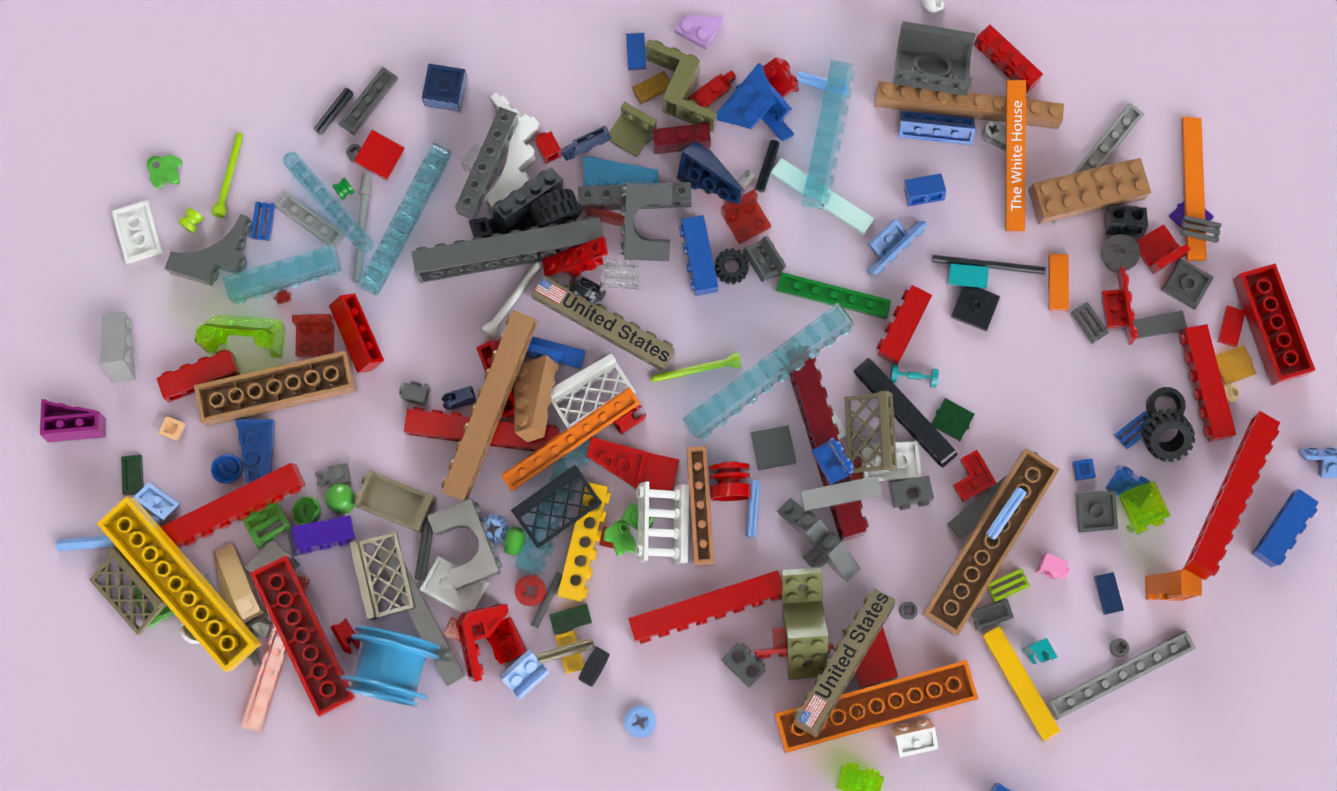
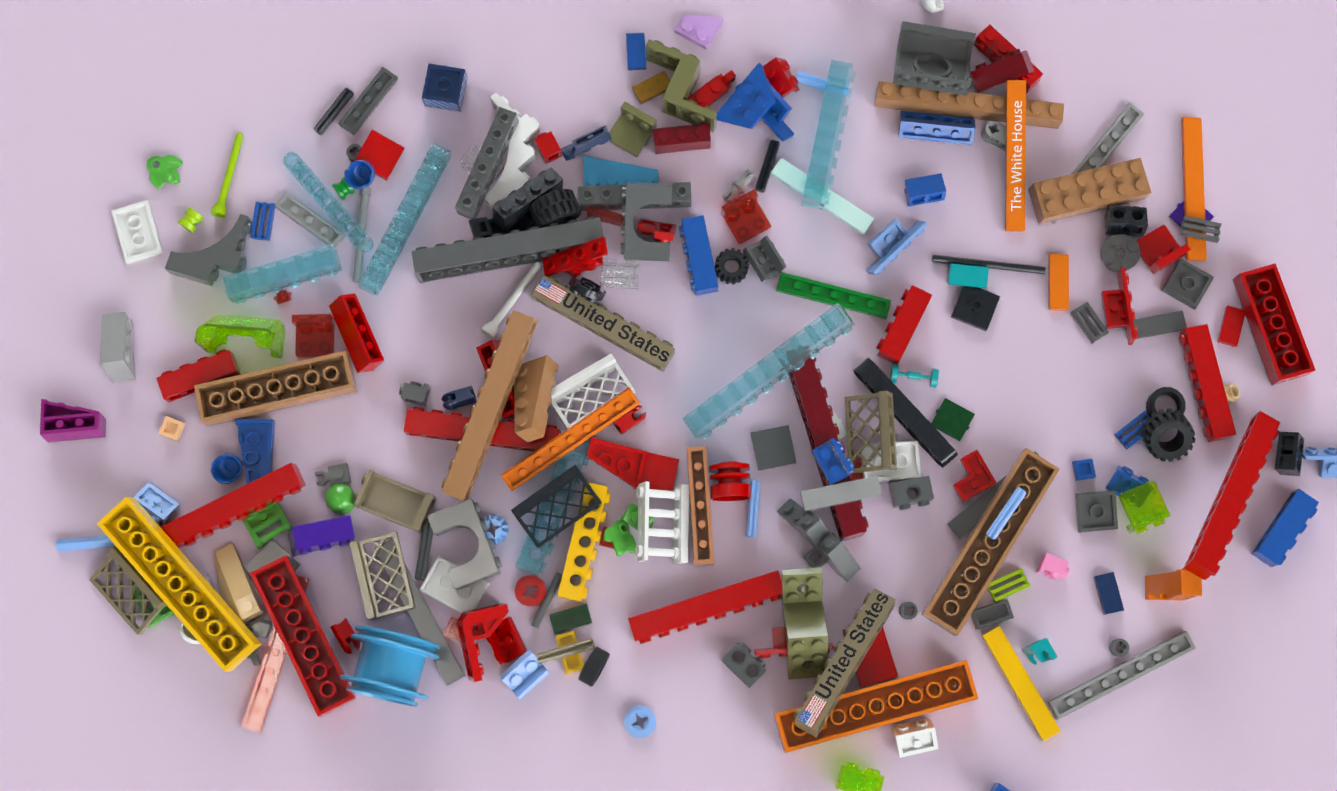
(132, 474): dark green tile -> none
(306, 510): bright green hair -> none
(359, 174): none -> blue hair
(514, 541): bright green brick -> none
(557, 352): blue bracket -> none
(663, 231): none -> red plate
(706, 172): dark blue wedge -> none
(731, 361): lime piece -> none
(1001, 70): none -> dark red brick
(1235, 365): clear yellow piece -> none
(1289, 453): none -> black brick

